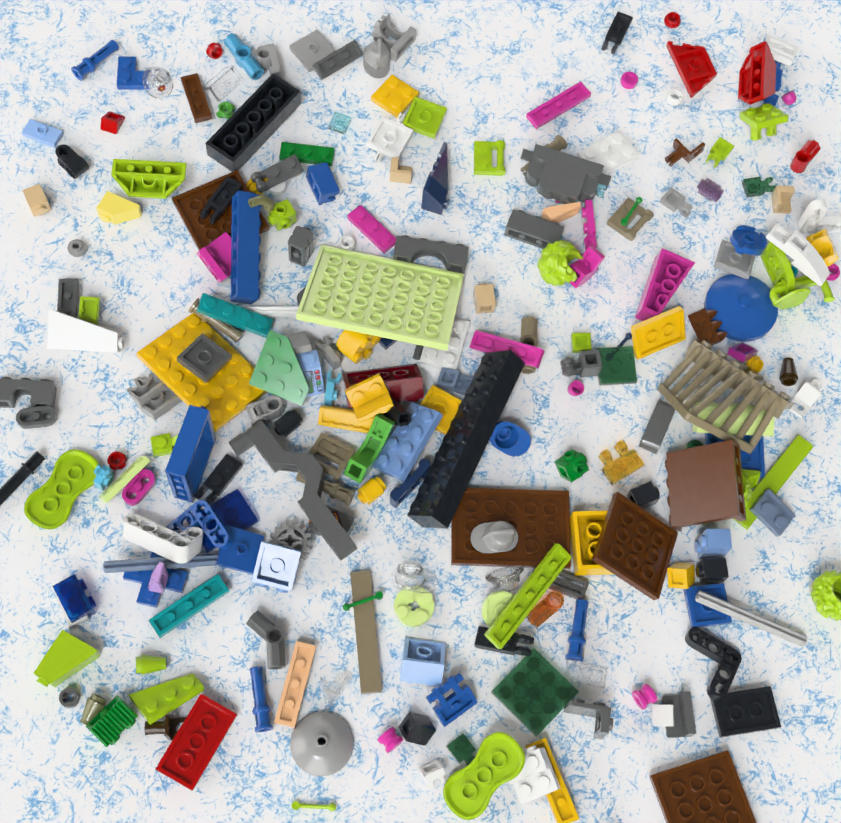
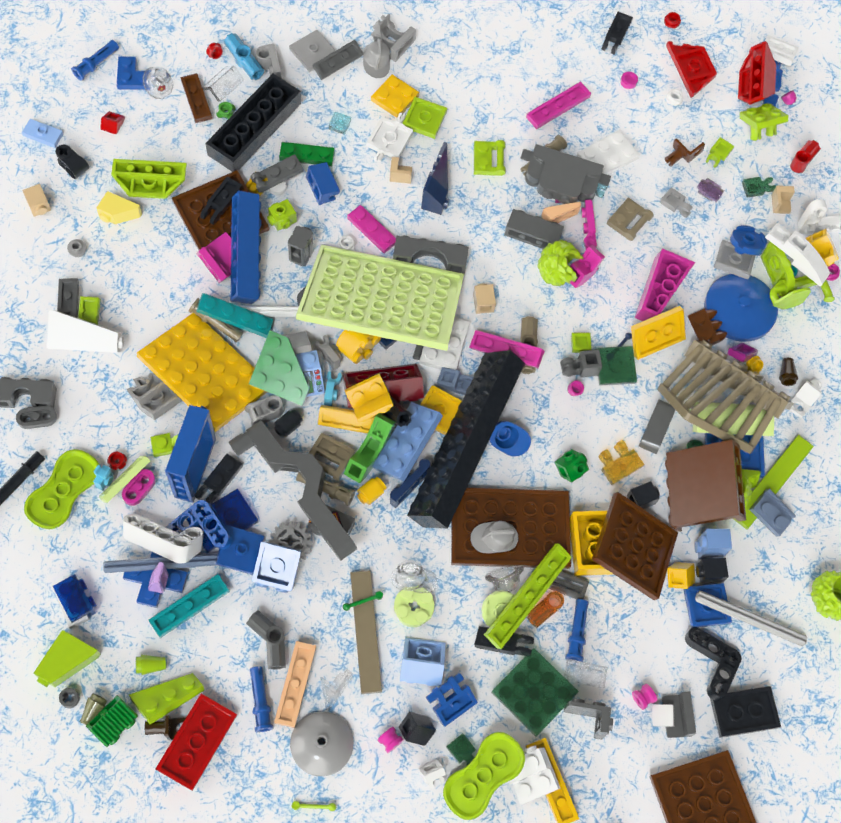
(204, 358): dark grey plate -> none
(262, 200): olive arm -> none
(624, 221): green hinge -> none

